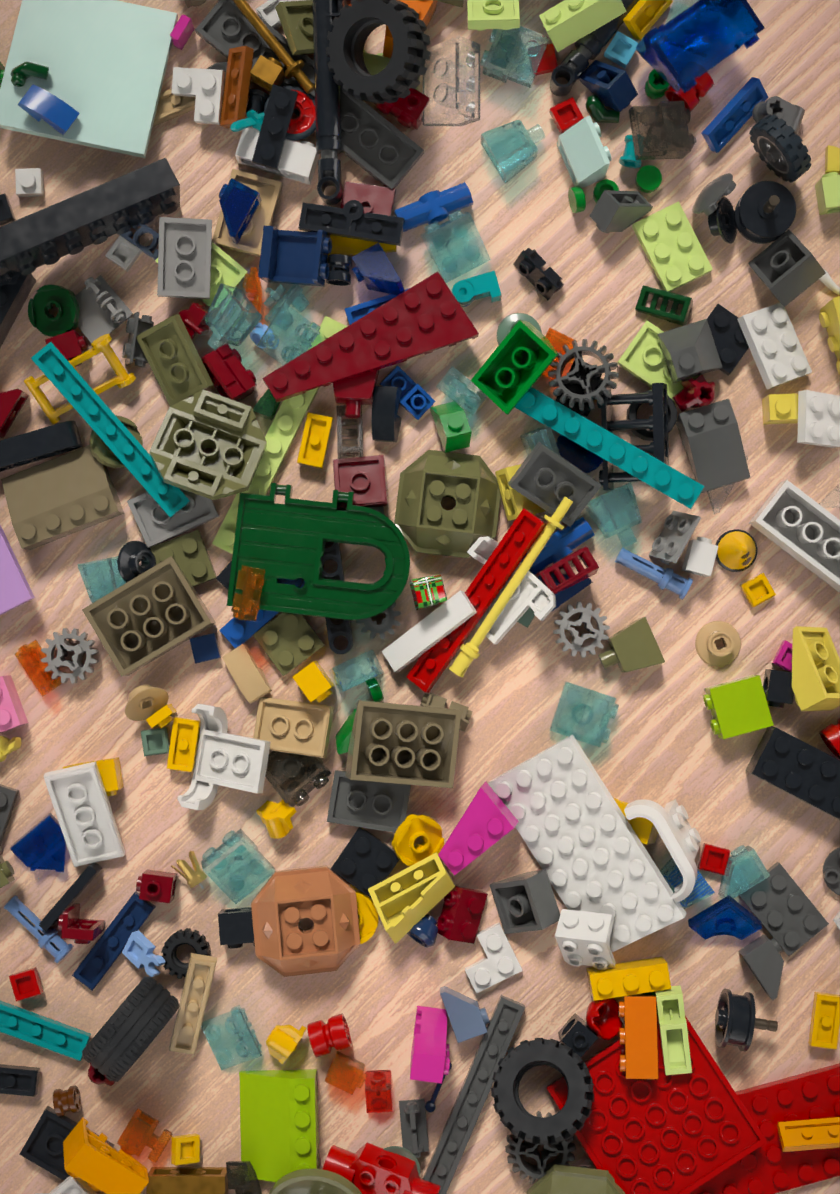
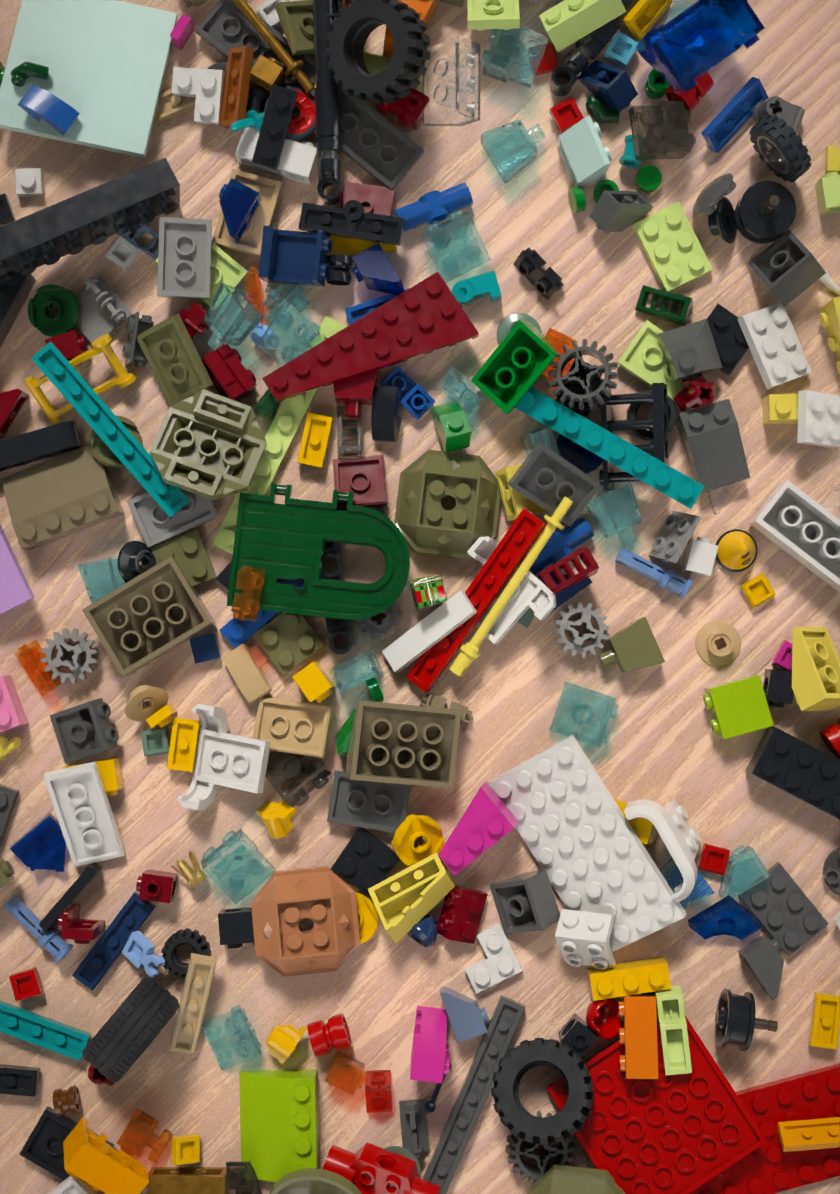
(84, 730): none -> dark grey plate

